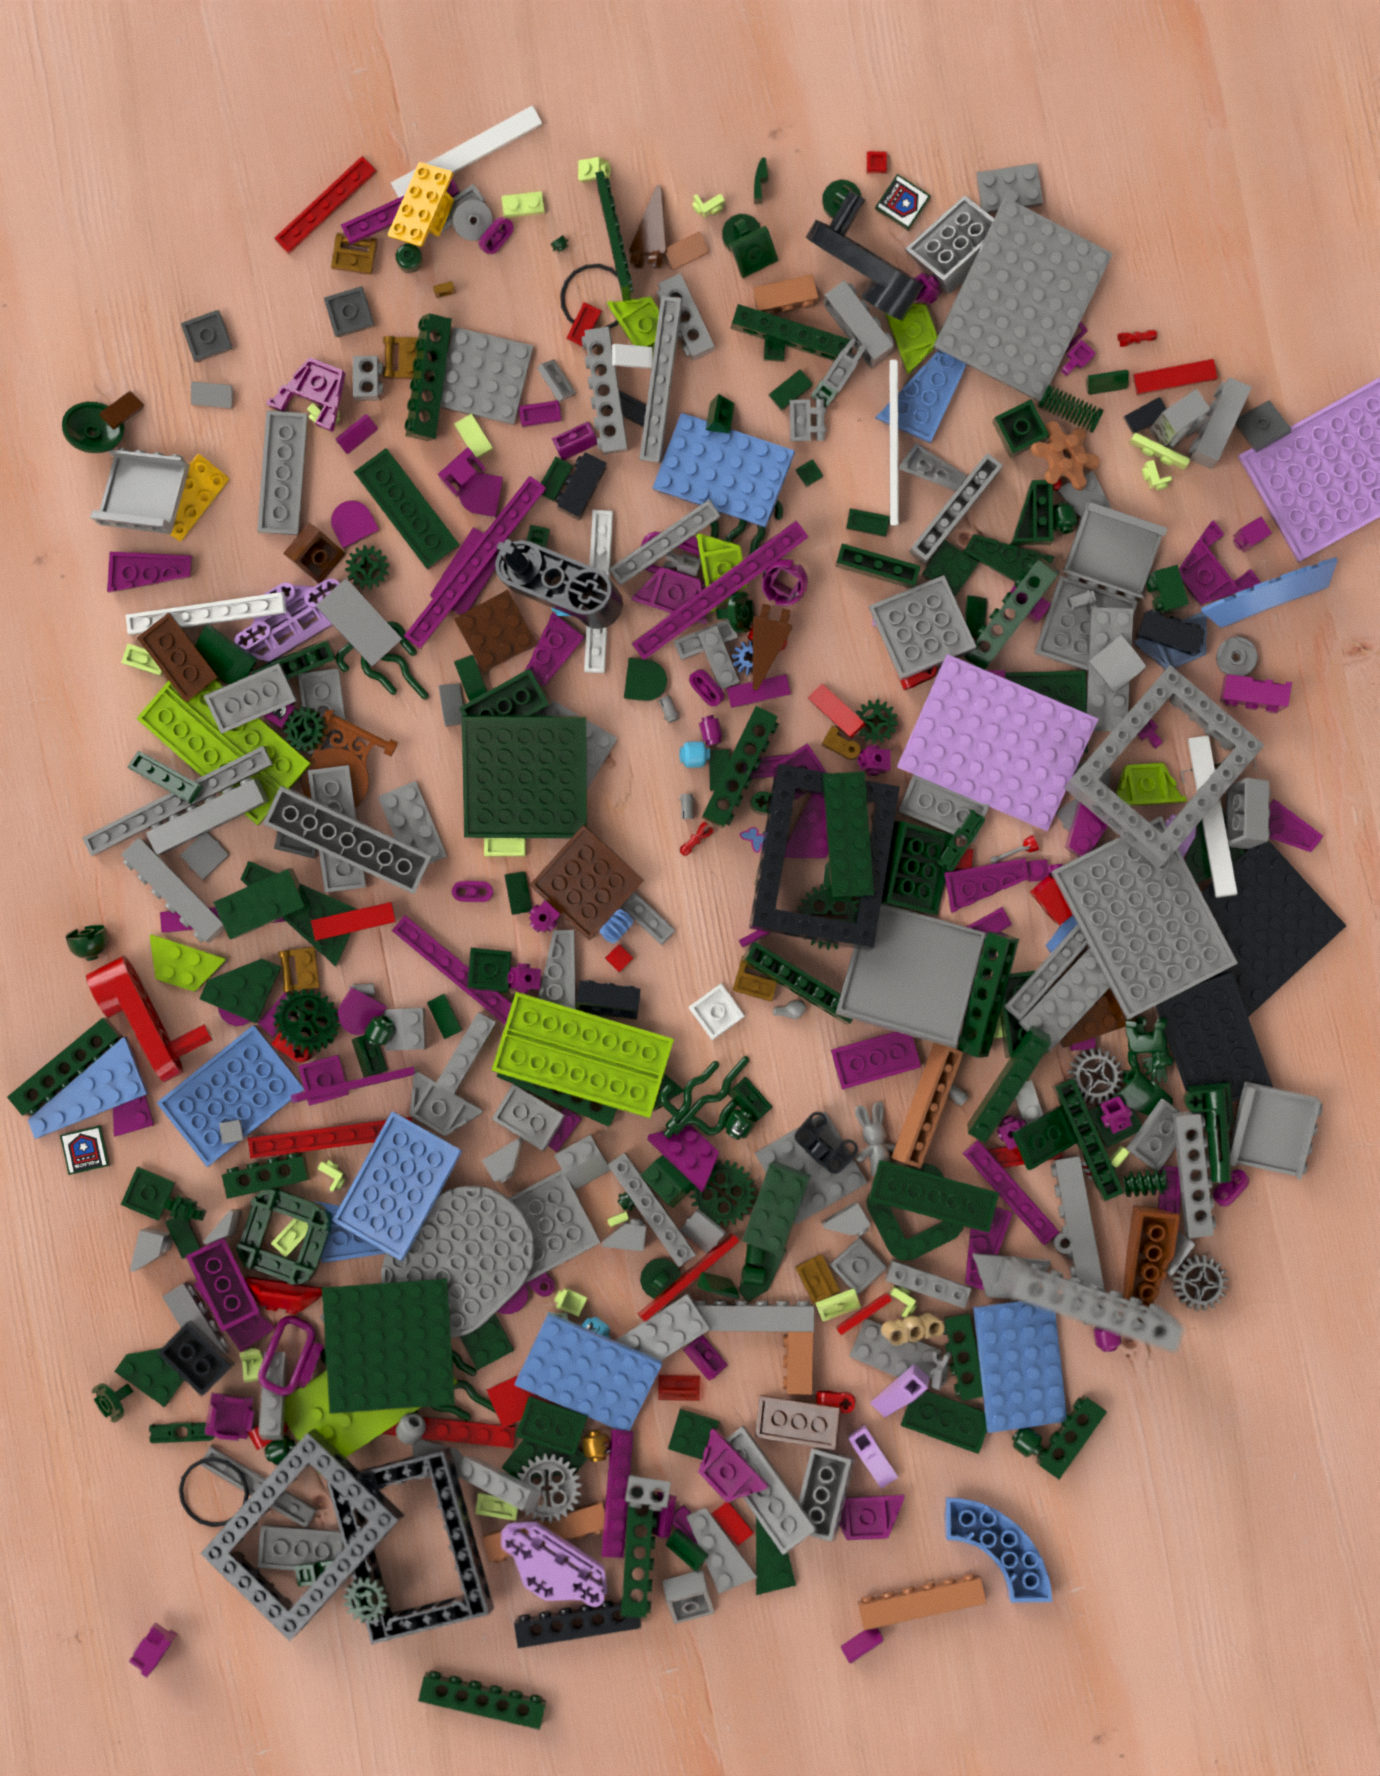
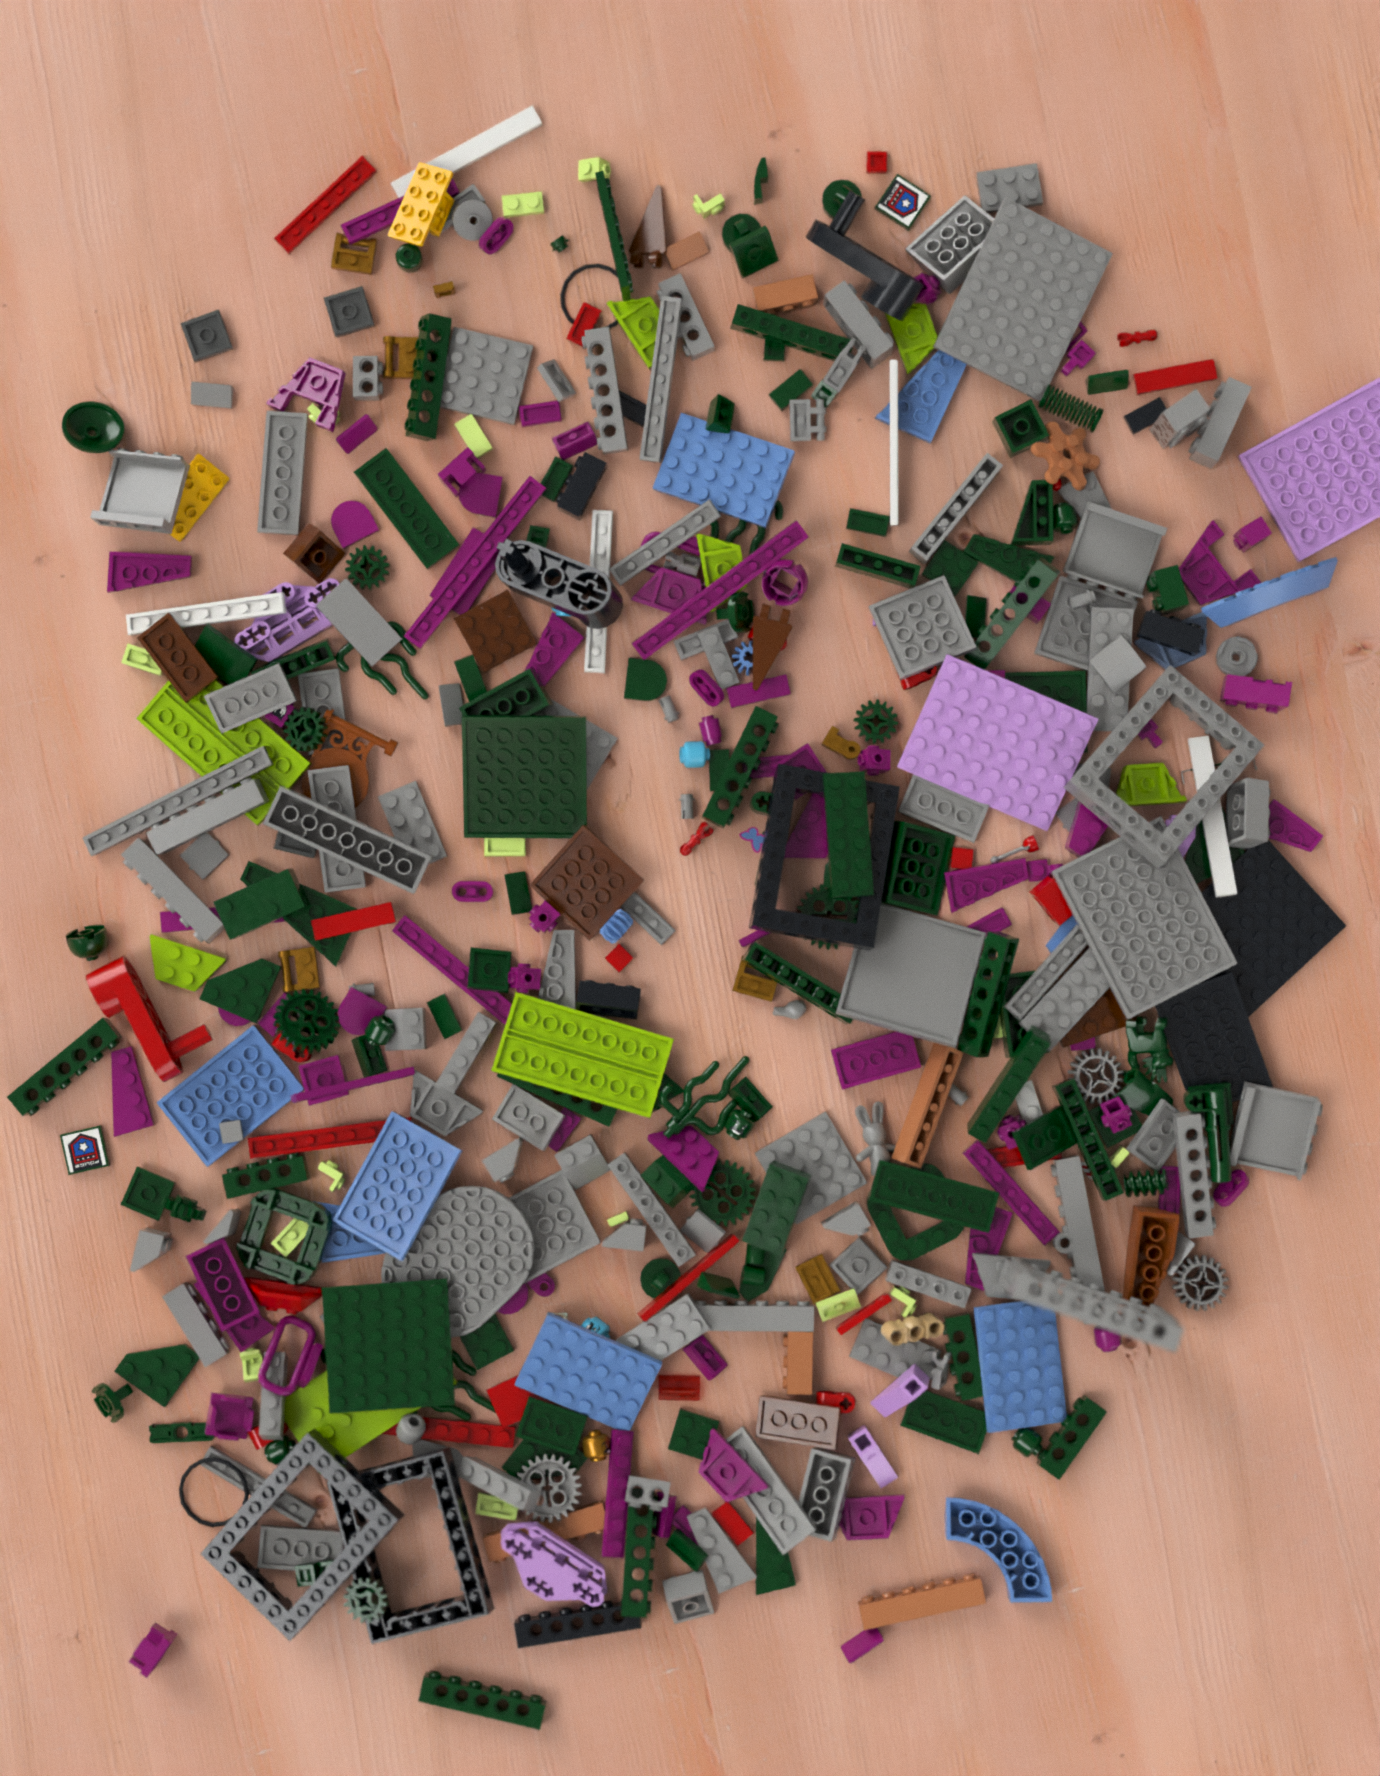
(102, 1086): medium blue wing -> none
(121, 410): reddish brown tile -> none
(165, 777): tile -> none
(183, 1236): dark green tile -> none
(196, 1358): black brick -> none
(570, 1301): yellowish green bracket -> none
(625, 1201): dark green plate -> none
(632, 356): white tile -> none
(716, 1011): white tile -> none
(809, 473): dark green tile -> none
(819, 1149): black beam -> none
(836, 711): tile -> none
(932, 468): light grey wing -> none
(969, 829): dark green piece -> none
(1150, 474): yellowish green bracket -> none
(1165, 454): yellowish green plate -> none
(1262, 426): dark grey plate -> none

